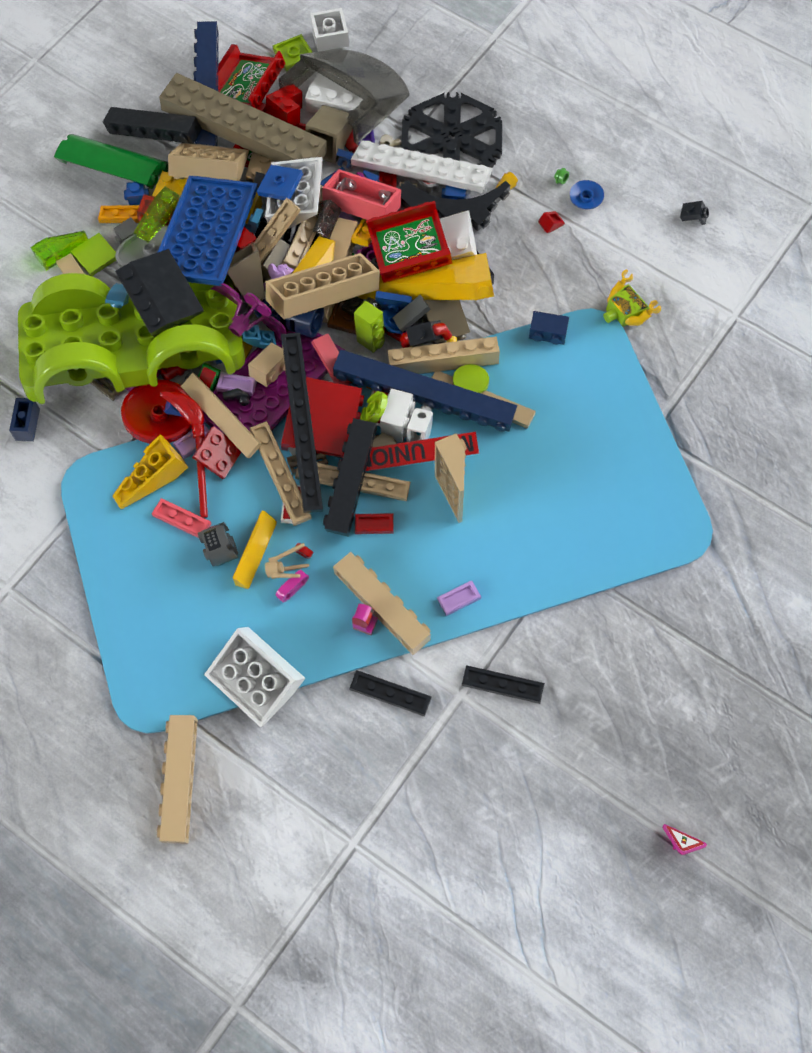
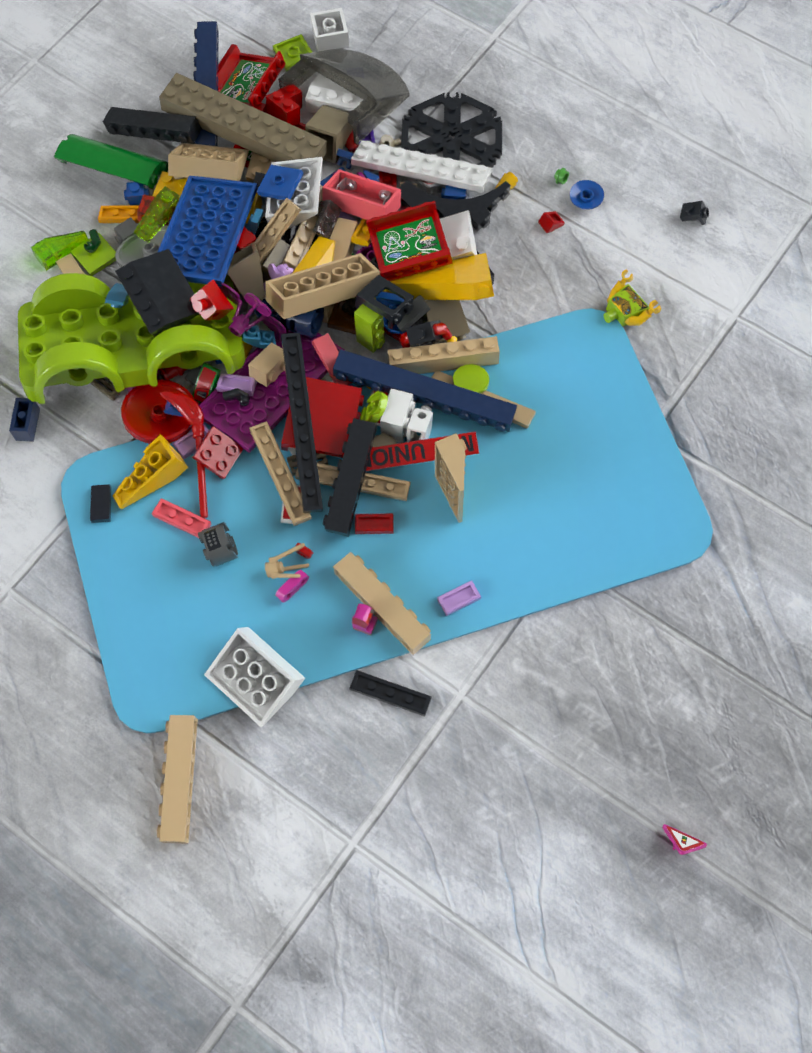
(94, 243): none -> dark green arm
(100, 503): none -> black tile
(211, 302): none -> red torso
(221, 415): tan tile -> none
(254, 550): yellow slope -> none
(373, 289): none -> black window
(503, 684): black tile -> none
(548, 327): dark blue brick -> none

